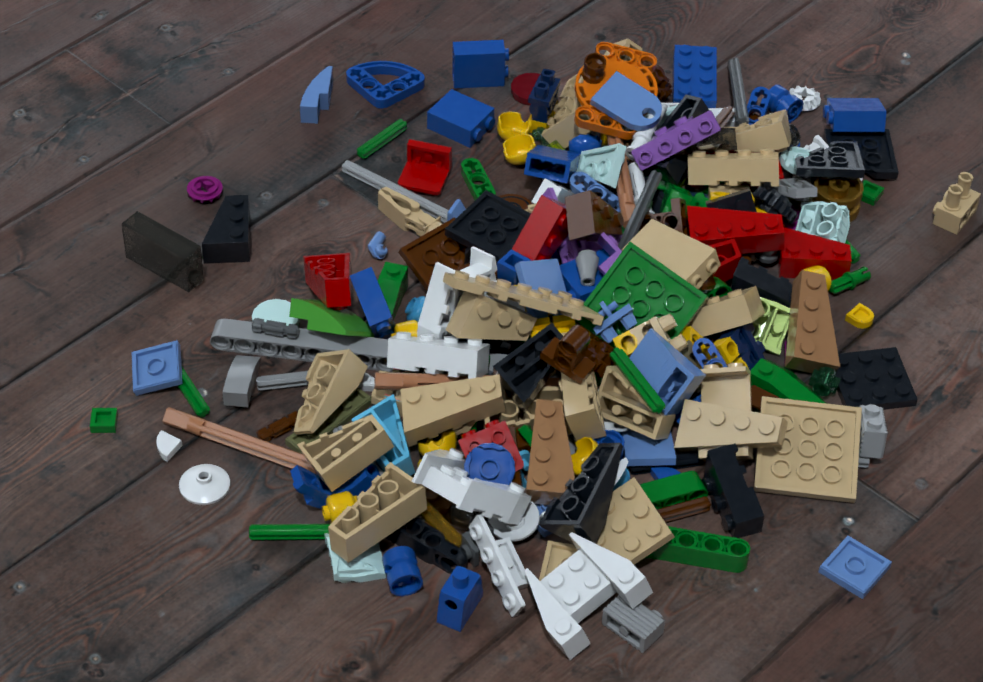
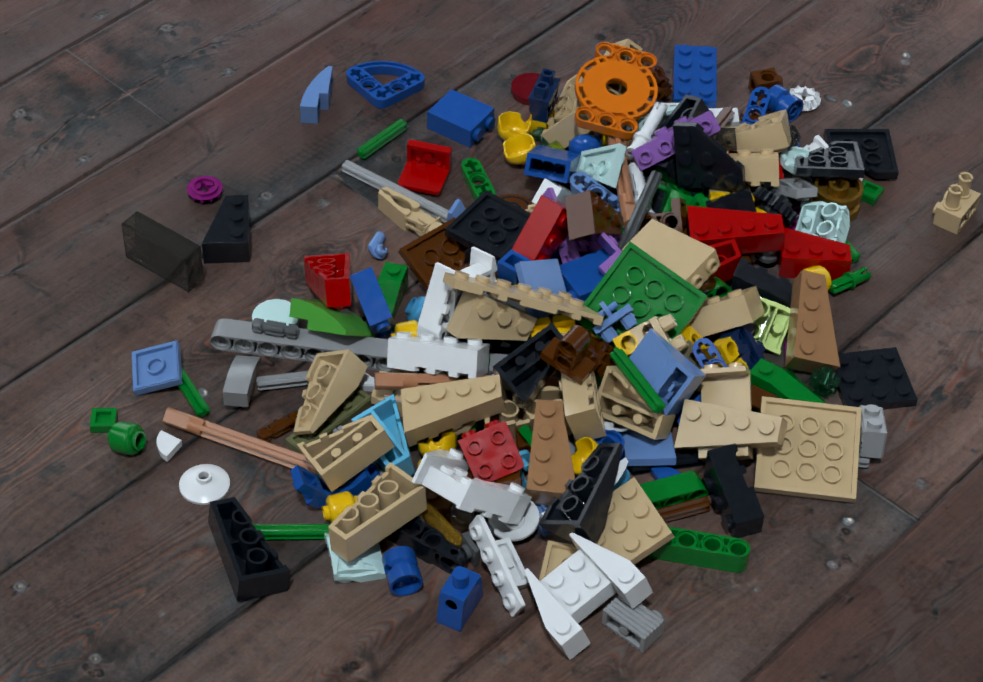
(126, 438): none -> green head
(247, 558): none -> black wedge
(479, 63): blue brick -> none
(490, 463): blue tile -> none
(587, 265): light grey cone -> none
(594, 68): reddish brown wheel -> none
(627, 103): medium blue tile -> none
(704, 161): none -> black plate
(738, 91): dark grey axle -> none
(764, 78): none -> reddish brown brick
(855, 114): blue brick -> none
(855, 567): medium blue tile -> none
(860, 316): yellow tile -> none

